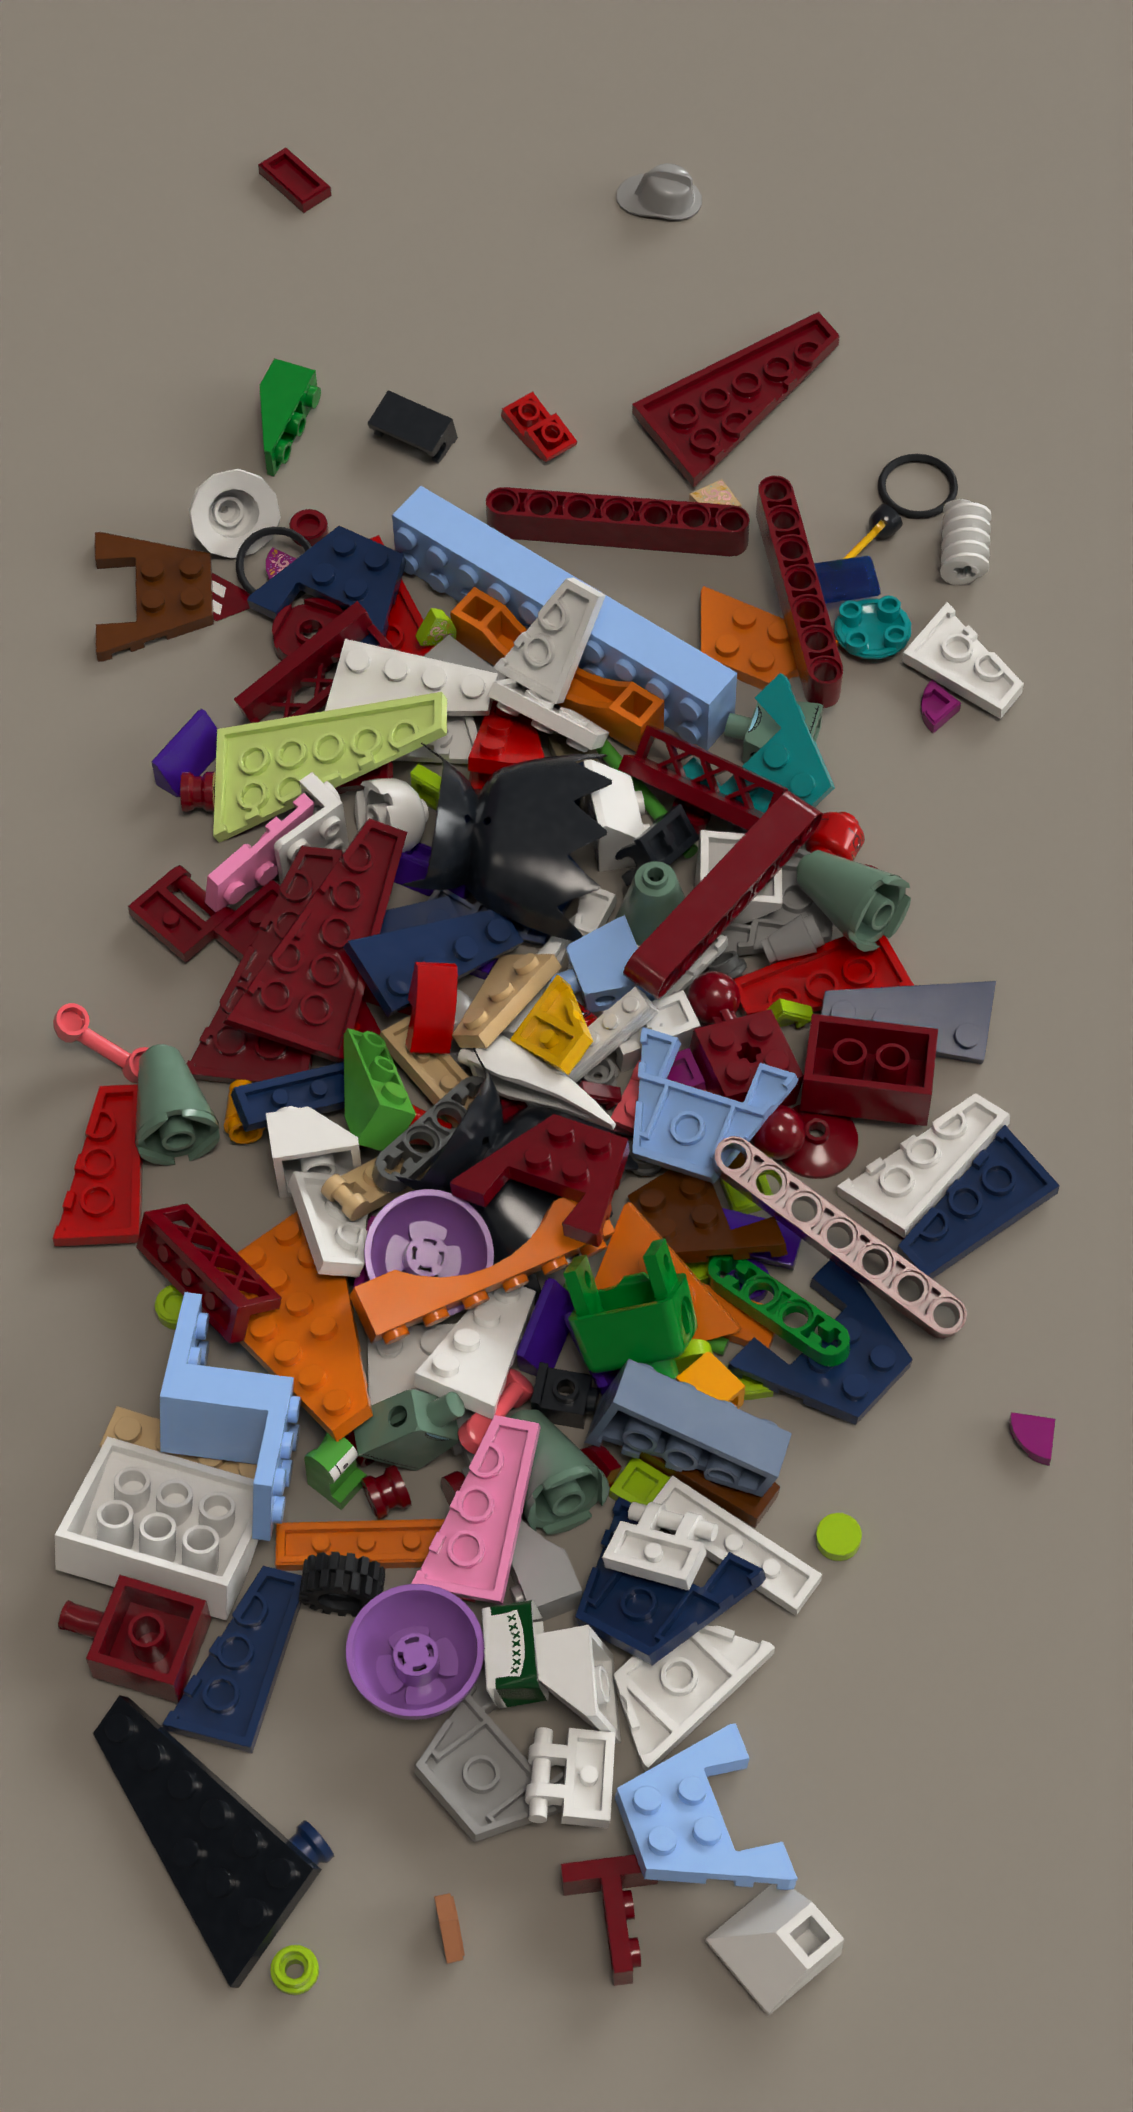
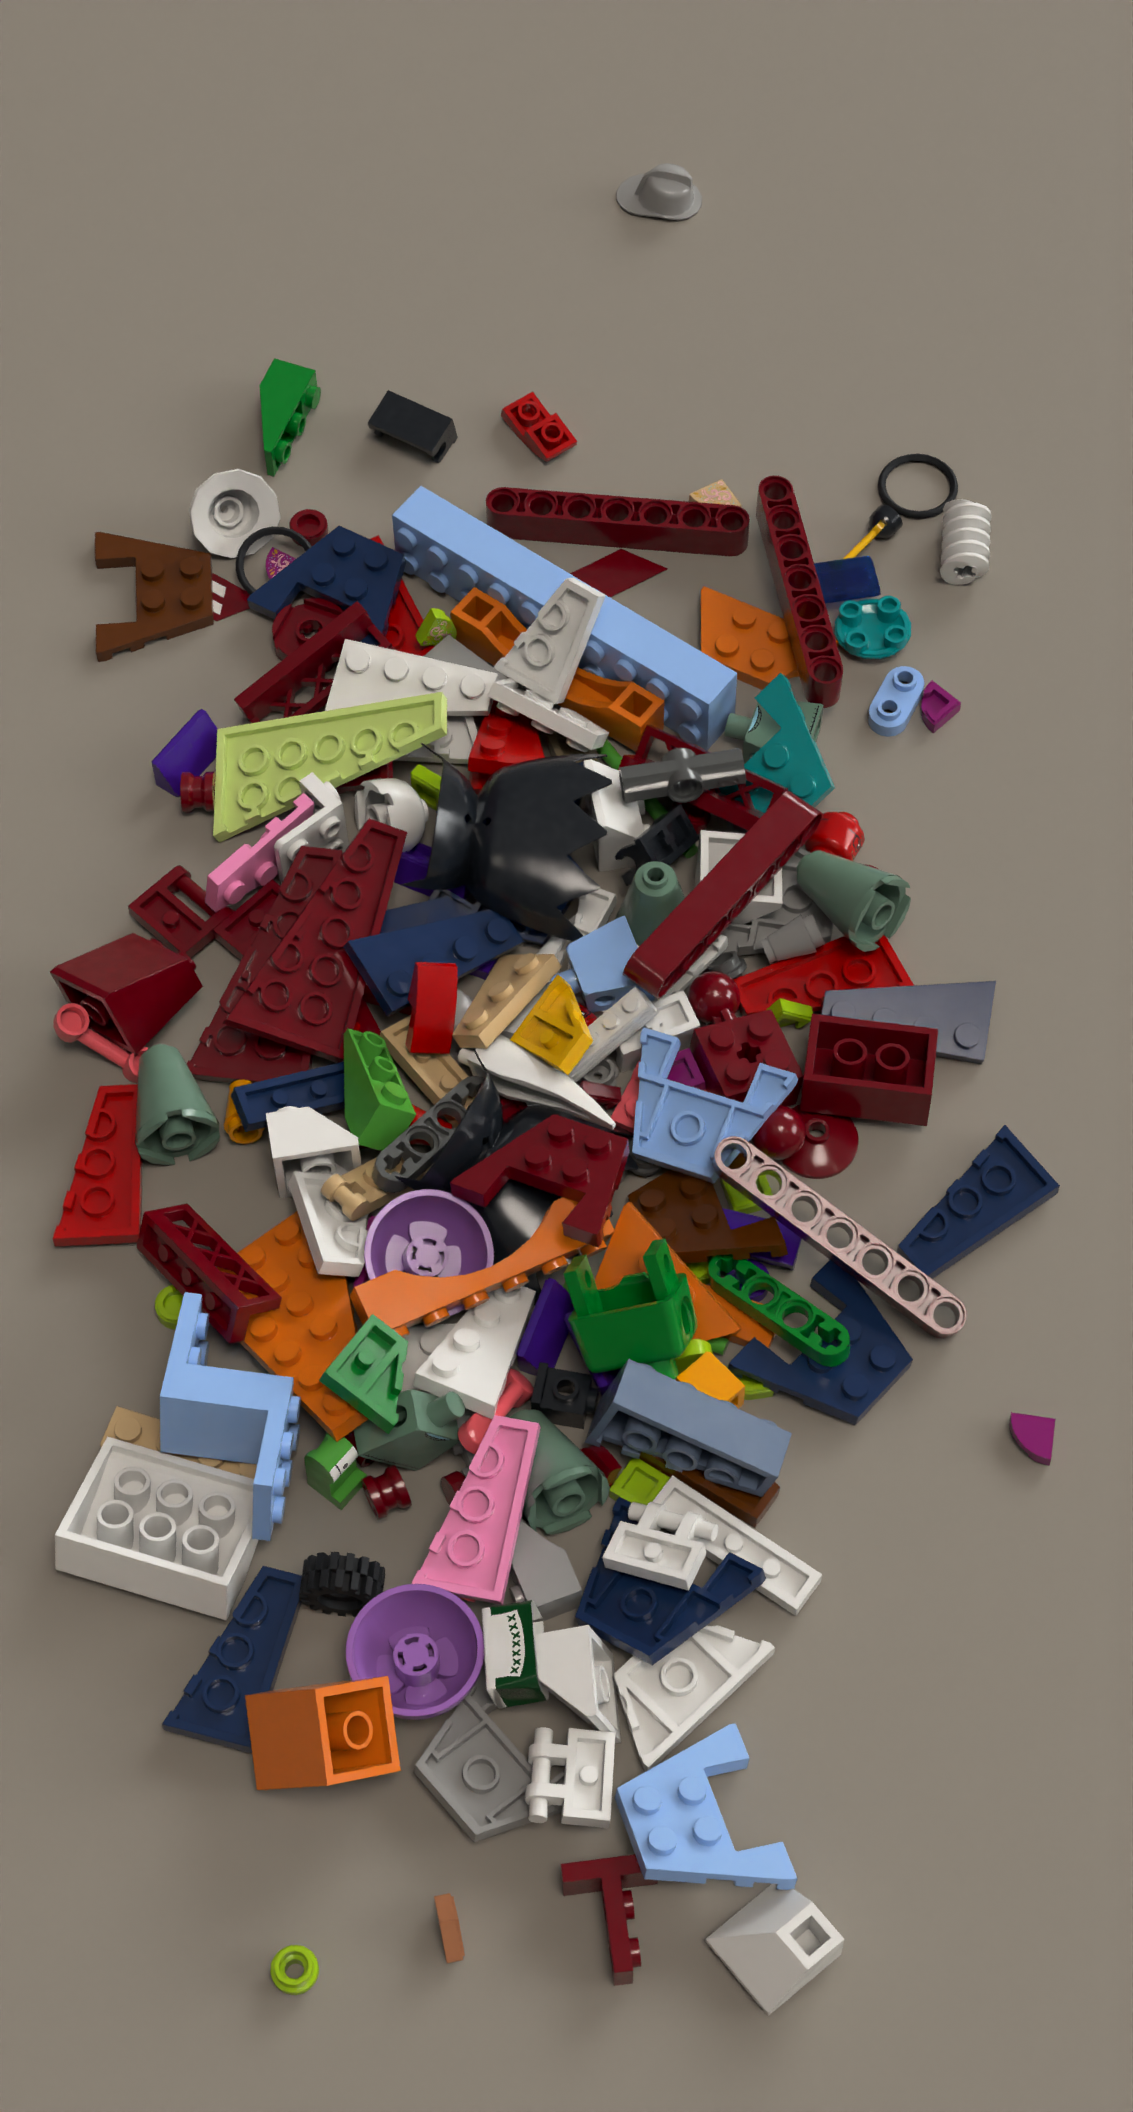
(129, 988): none -> dark red slope
(143, 1637): dark red brick -> none
(219, 1851): black wing -> none
(294, 180): dark red tile -> none
(311, 1843): dark blue wheel -> none
(322, 1734): none -> orange slope
(370, 1372): none -> green wing
(385, 1541): orange tile -> none
(617, 572): none -> dark red sticker
(682, 775): none -> dark grey piece
(718, 406): dark red wing -> none
(838, 1536): lime tile -> none
(898, 698): none -> light blue plate
(925, 1166): white wing -> none
(961, 663): white wing -> none

